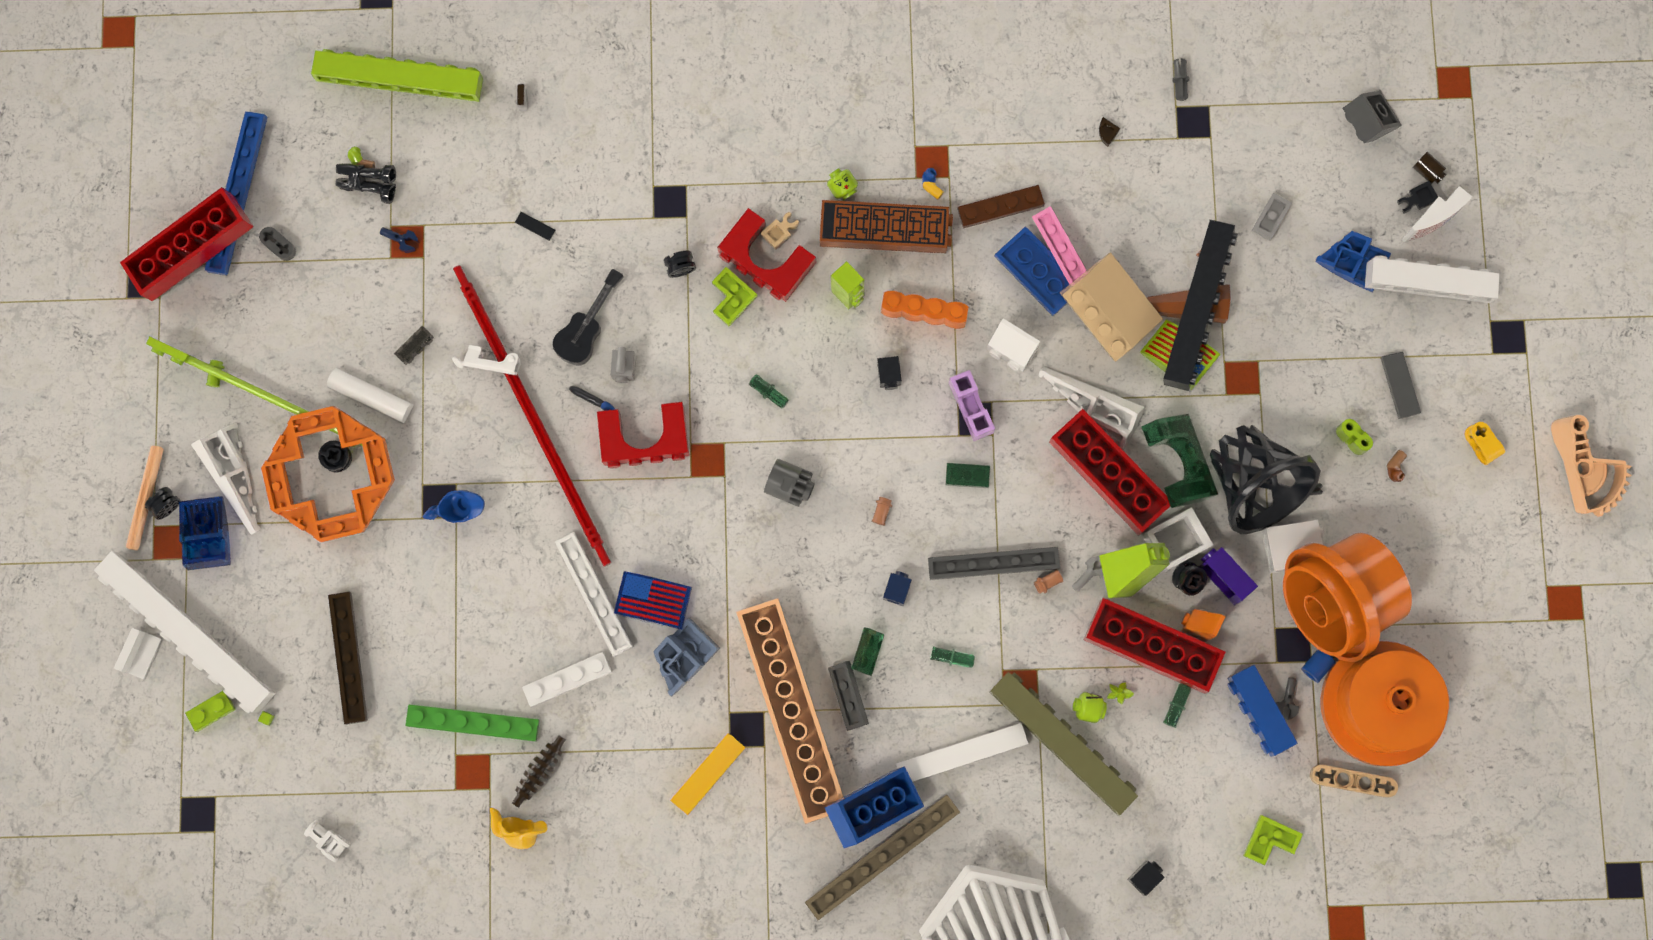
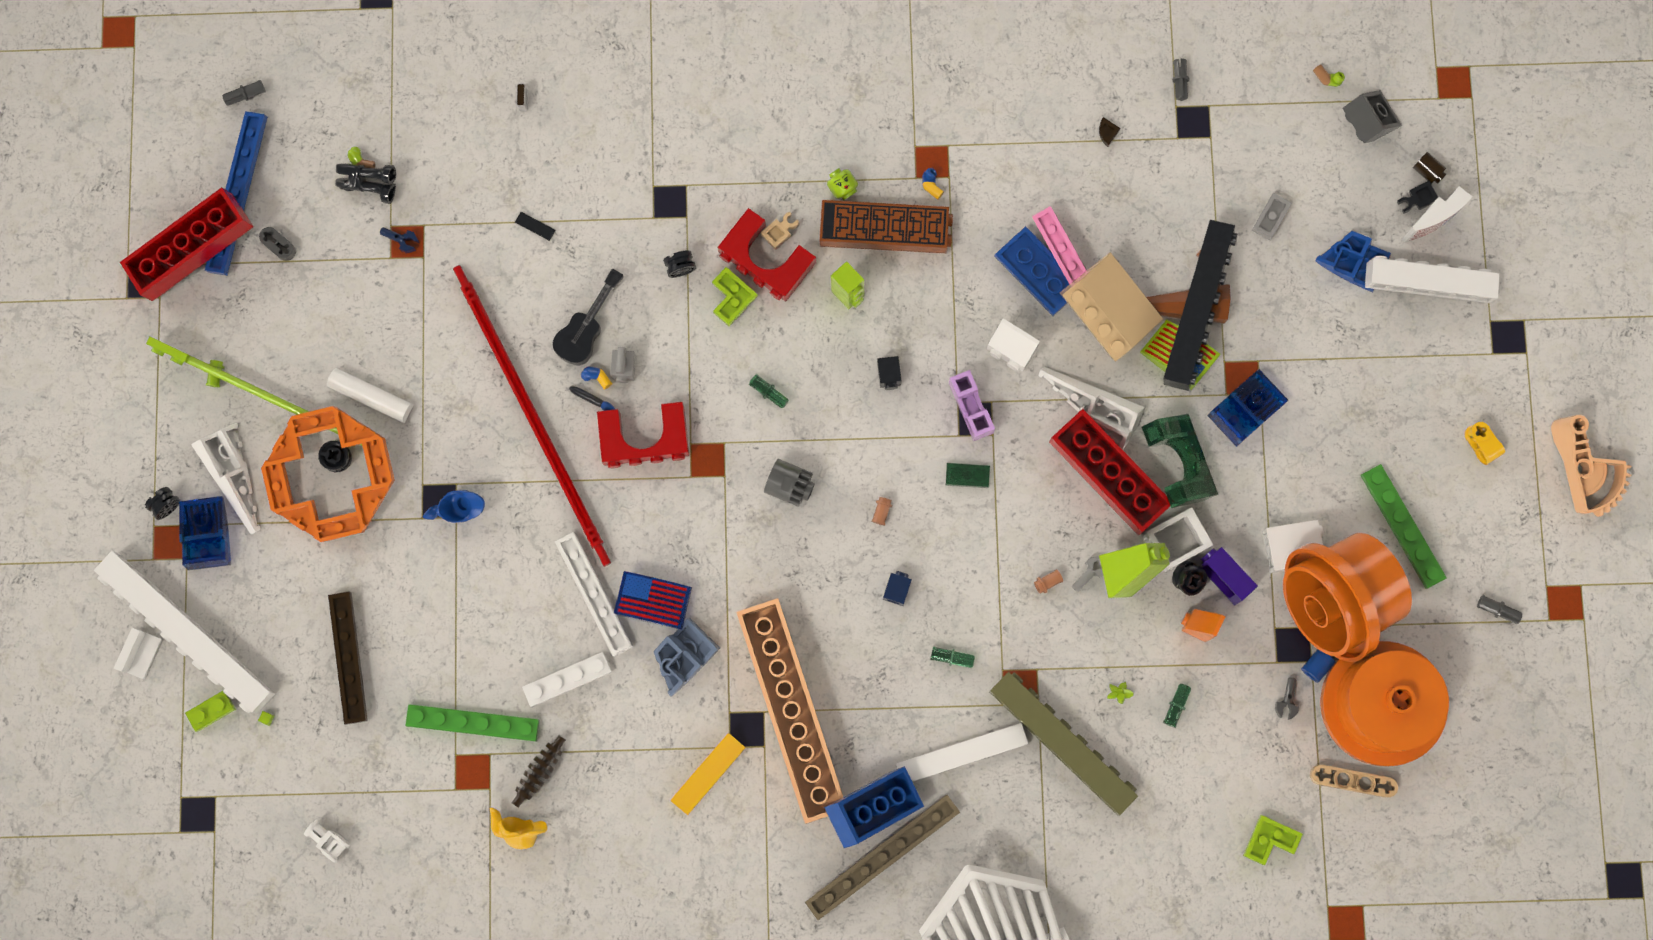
(146, 491): light nougat axle -> none
(243, 93): none -> dark grey axle
(397, 75): lime brick -> none
(414, 345): clear smoke piece -> none
(475, 359): white piece -> none
(597, 374): none -> arm
(848, 695): dark grey plate -> none
(867, 651): clear green plate -> none
(931, 310): orange brick -> none
(993, 563): dark grey plate -> none
(1000, 206): reddish brown plate -> none
(1089, 707): lime head -> none
(1146, 877): black brick -> none
(1154, 645): red brick -> none
(1247, 407): none -> clear blue slope
(1262, 711): blue brick -> none
(1275, 460): black piece -> none
(1329, 79): none -> arm
(1354, 437): lime piece -> none
(1393, 466): arm -> none
(1400, 385): dark grey tile -> none
(1403, 526): none -> bright green plate
(1499, 609): none -> dark grey axle

